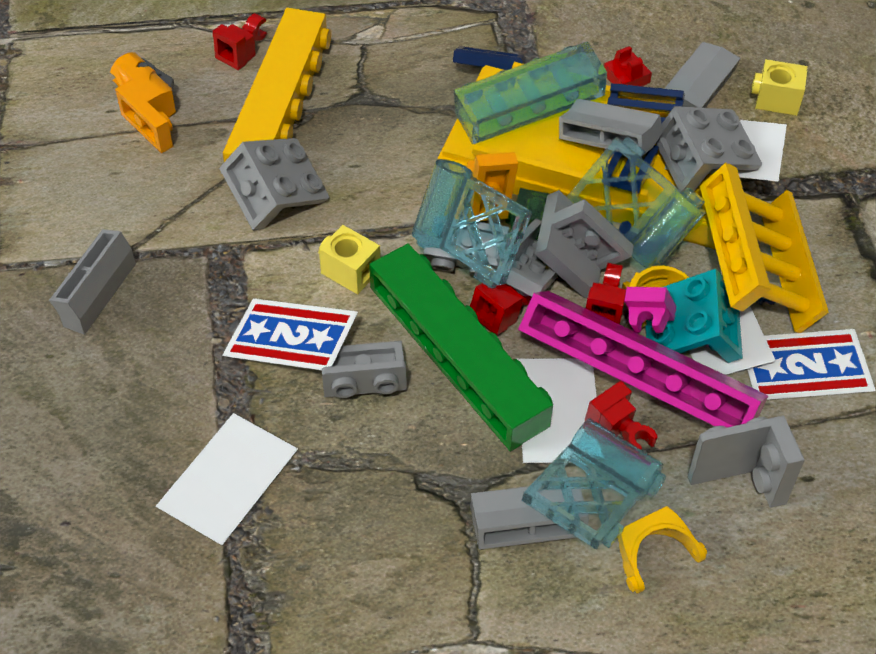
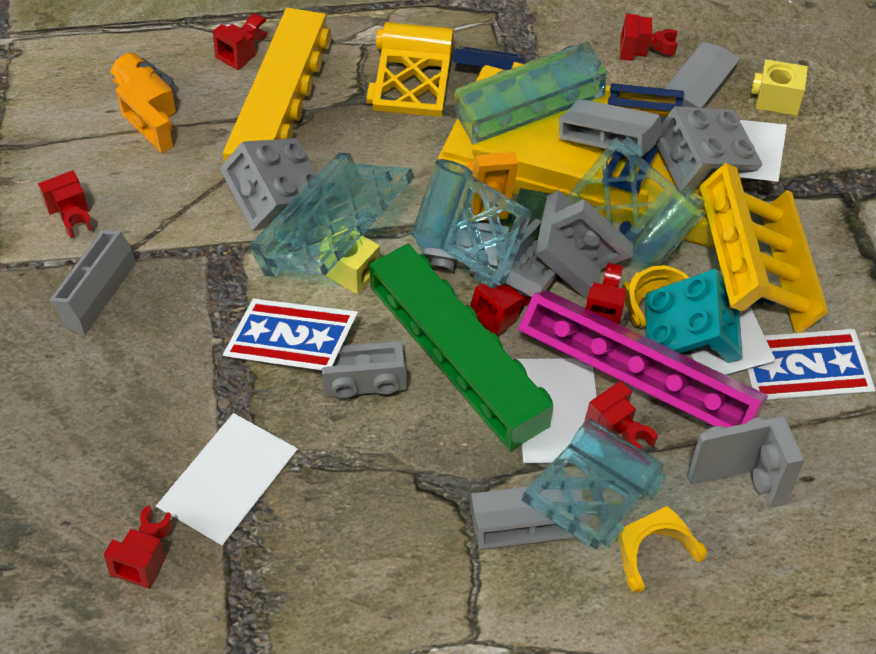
(66, 197): none -> red piece
(141, 551): none -> red piece
(310, 216): none -> clear light blue fence
(415, 48): none -> yellow piece
(627, 69): red tile -> none
(638, 37): none -> red piece
(649, 304): dark pink tile -> none

